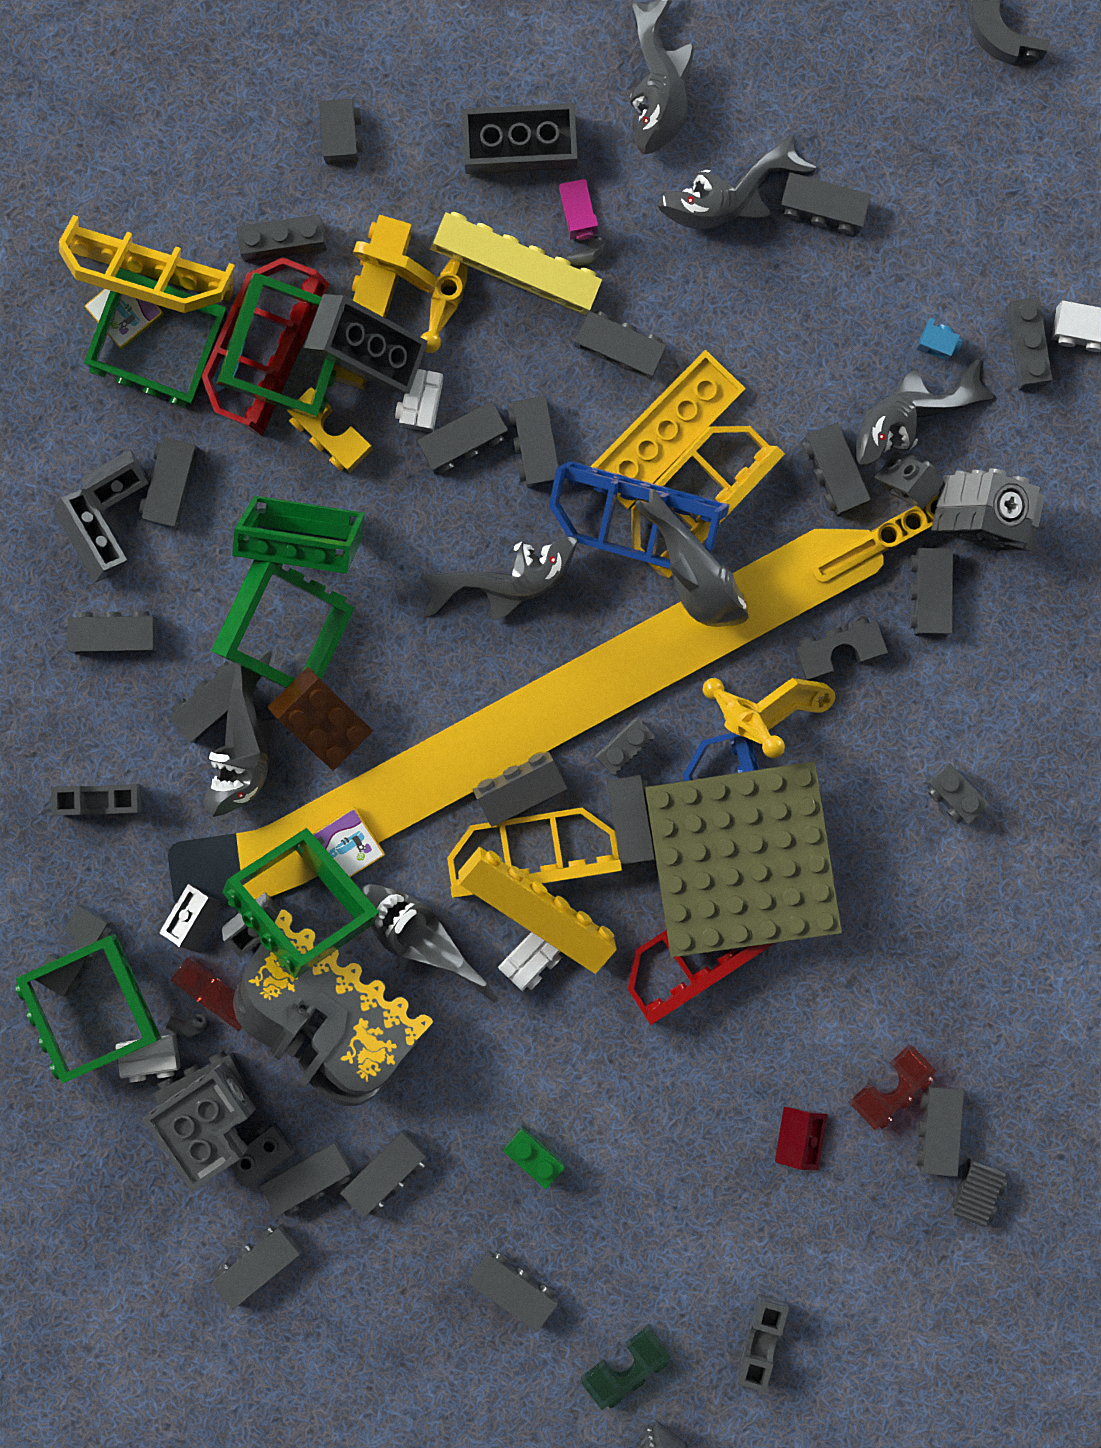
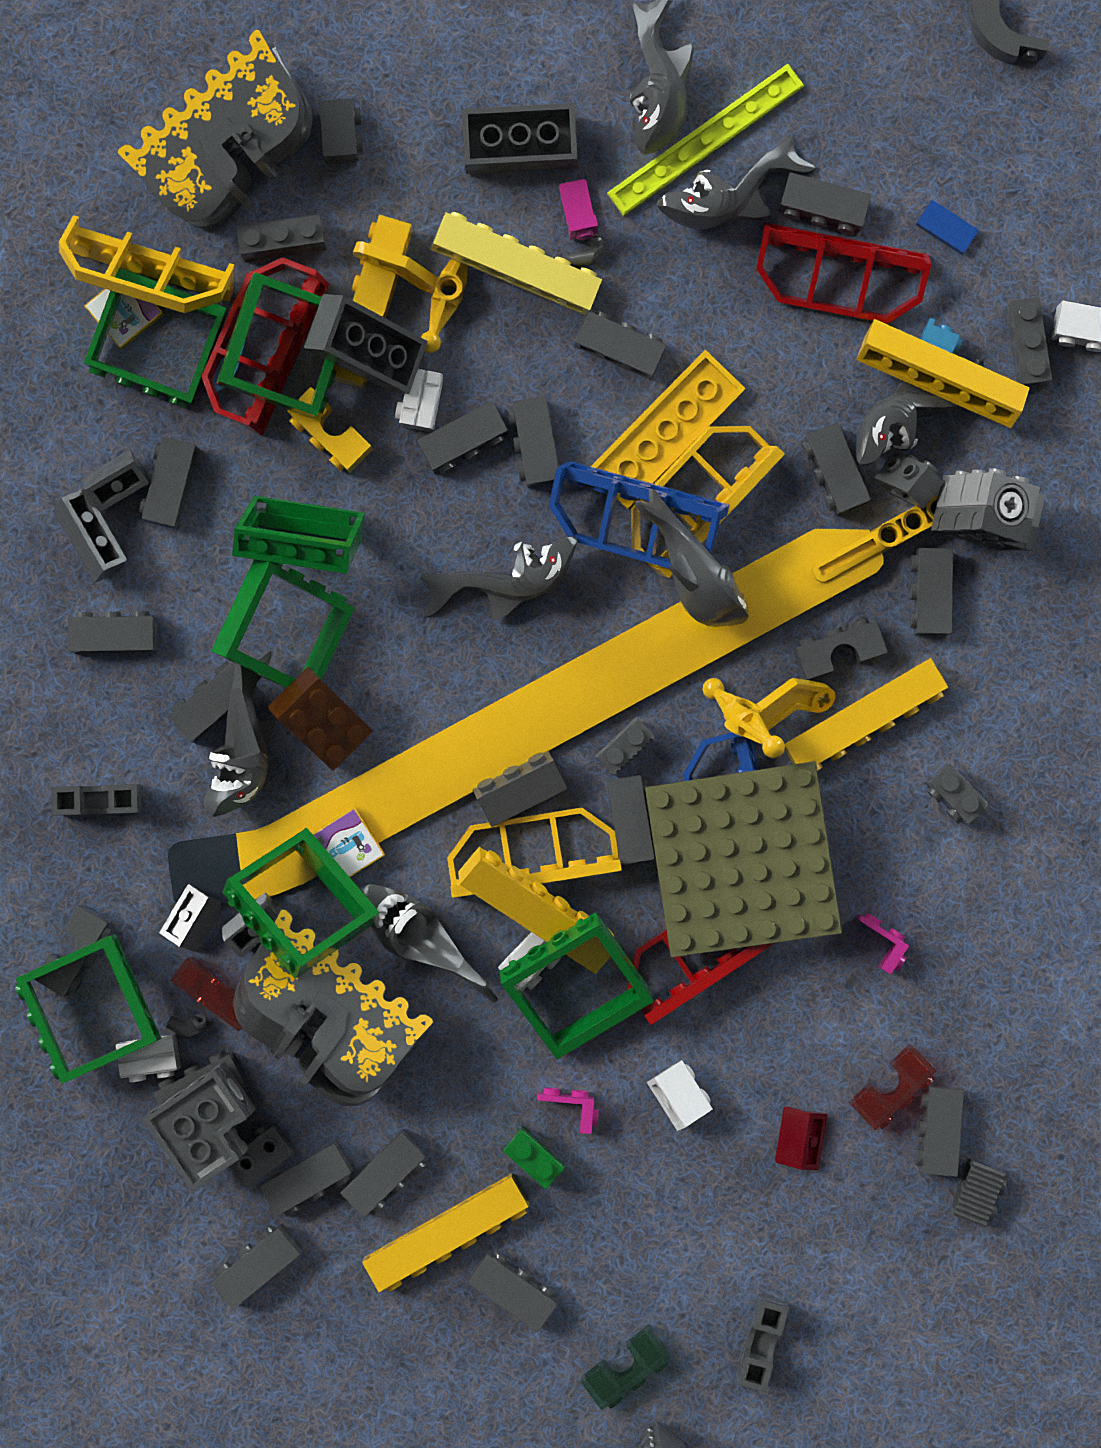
(196, 154): none -> dark grey animal
(445, 1233): none -> yellow brick
(589, 1116): none -> dark pink bracket
(597, 1020): none -> green window
(680, 1095): none -> white brick
(705, 140): none -> neon yellow tile
(857, 251): none -> red plate
(867, 715): none -> yellow brick
(894, 957): none -> dark pink bracket
(942, 373): none -> yellow brick
(947, 227): none -> blue tile

